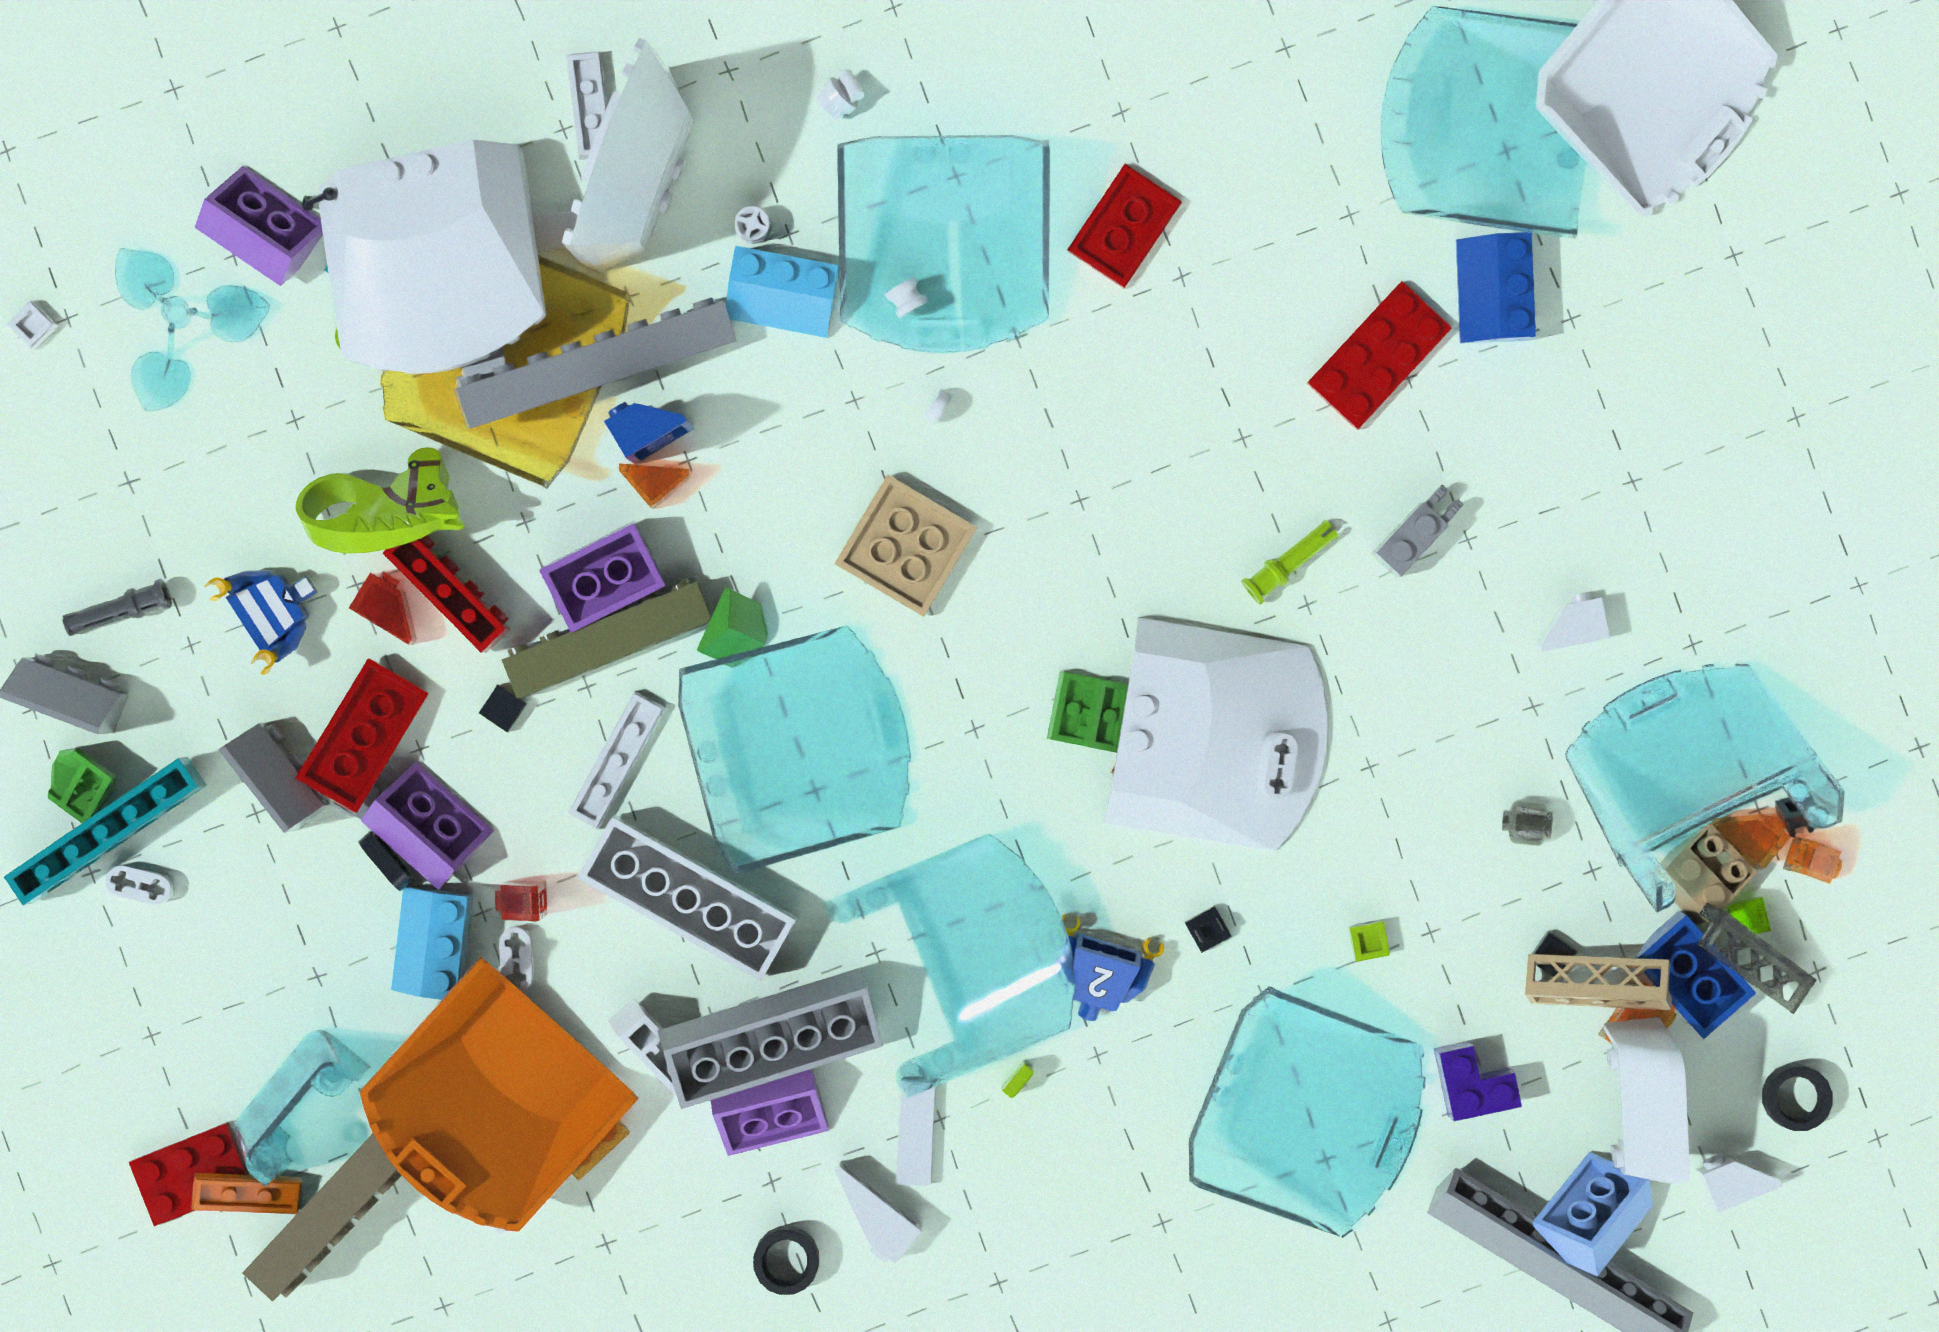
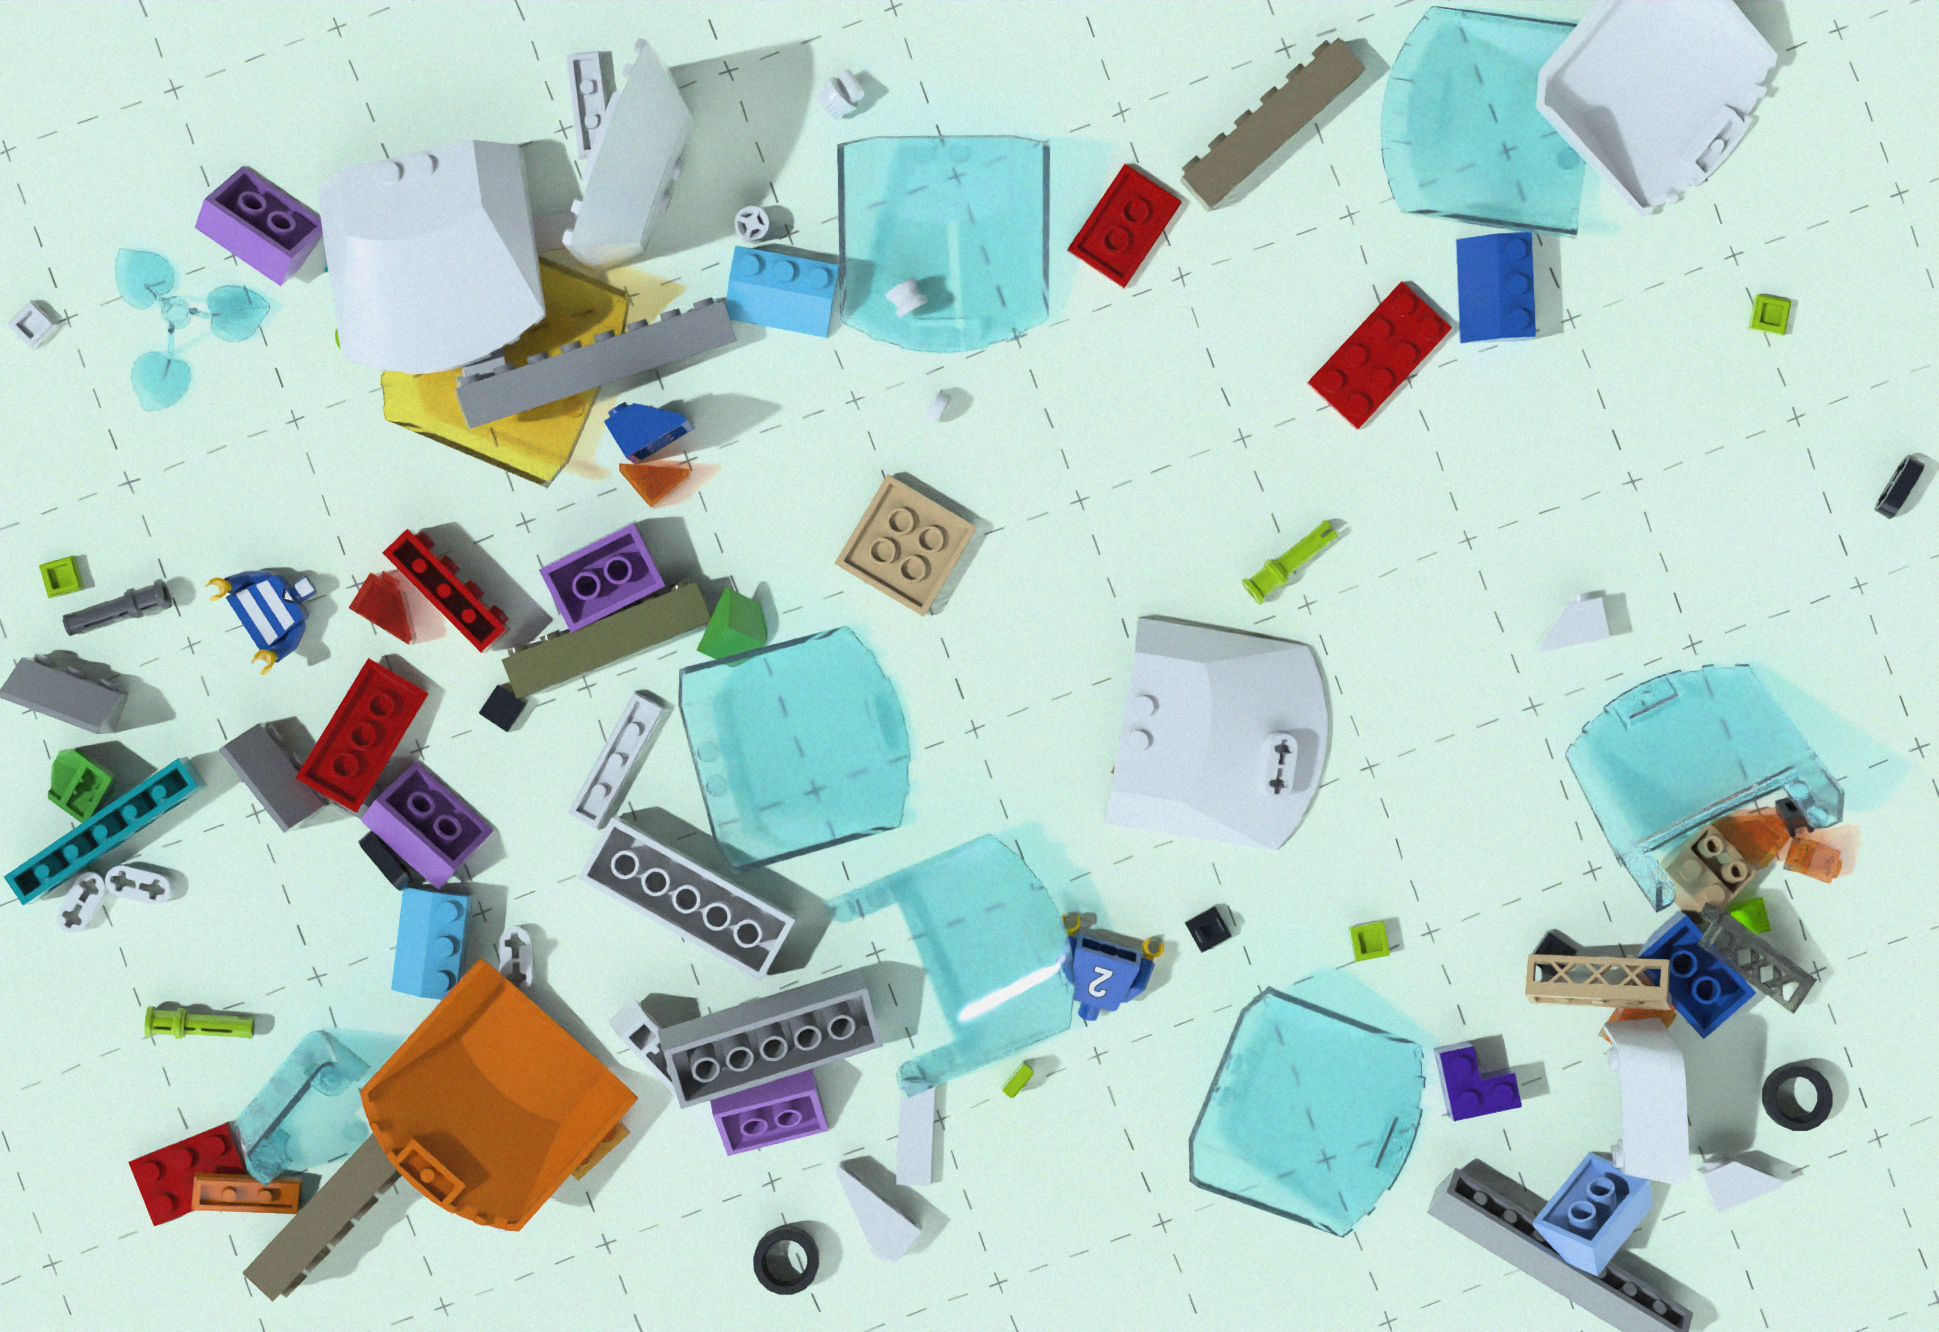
(61, 577): none -> lime tile
(75, 898): none -> white beam
(184, 1023): none -> lime pin
(328, 194): black hinge -> none
(382, 516): lime animal -> none
(522, 900): clear red slope -> none
(1087, 711): bright green slope -> none
(1272, 124): none -> dark tan brick
(1415, 534): light grey hinge -> none
(1528, 823): clear smoke head -> none
(1769, 315): none -> lime tile
(1899, 487): none -> black beam

